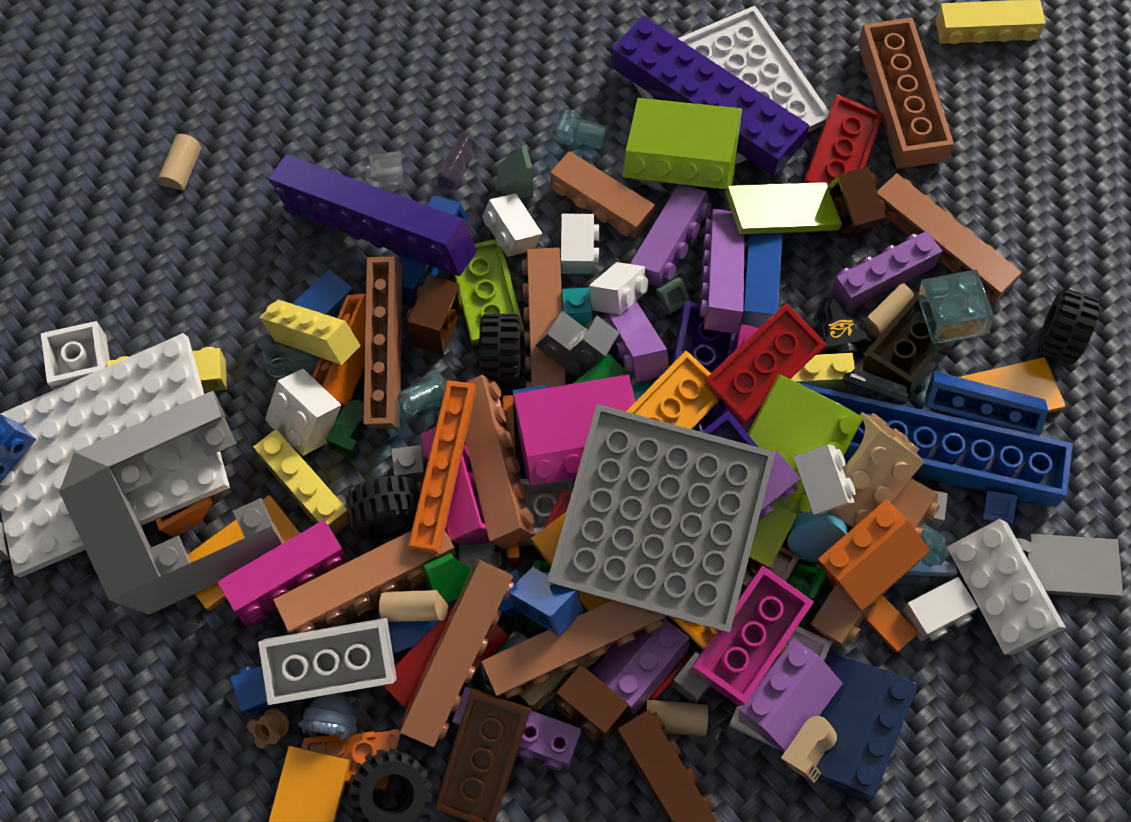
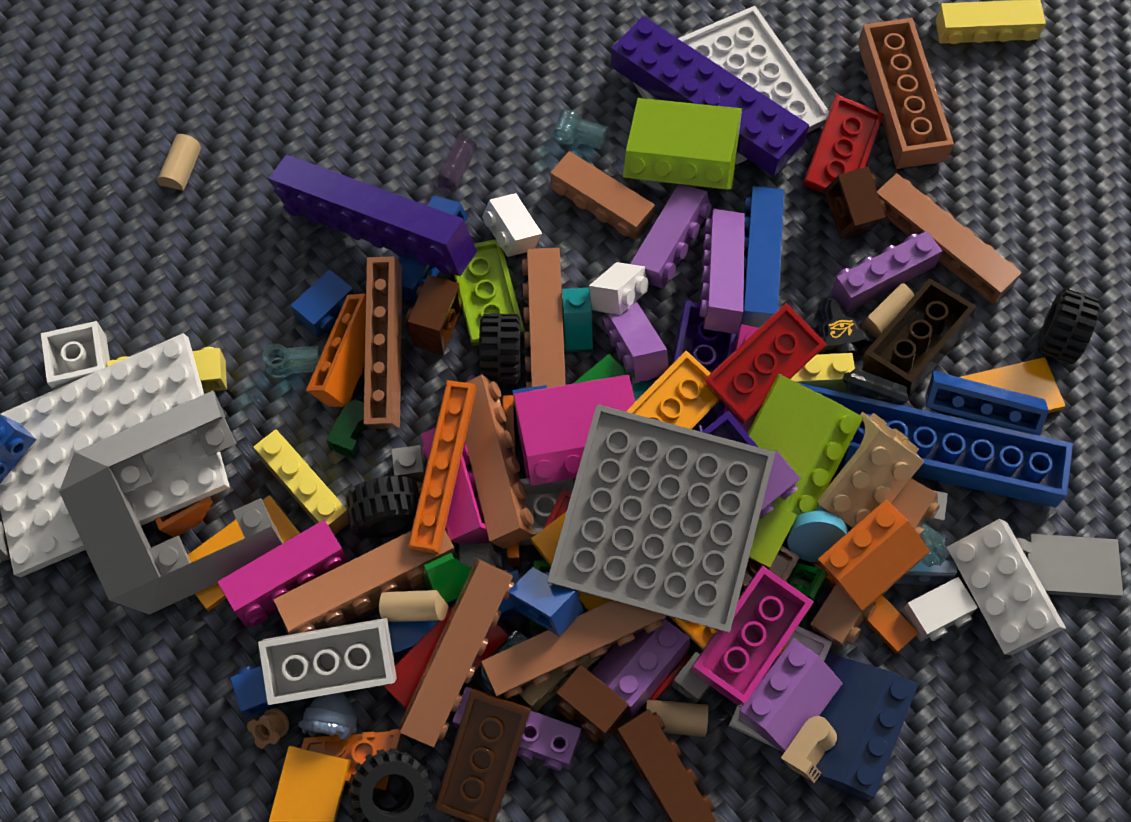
(302, 411): white brick -> none
(310, 331): light yellow brick -> none
(385, 170): clear brick -> none
(424, 394): clear light blue piece -> none
(515, 175): sand green slope -> none
(577, 346): dark grey brick -> none
(578, 244): white brick -> none
(673, 295): sand green tile -> none
(783, 208): tile -> none
(825, 479): white brick -> none
(955, 306): clear light blue brick -> none
(1000, 506): blue plate -> none

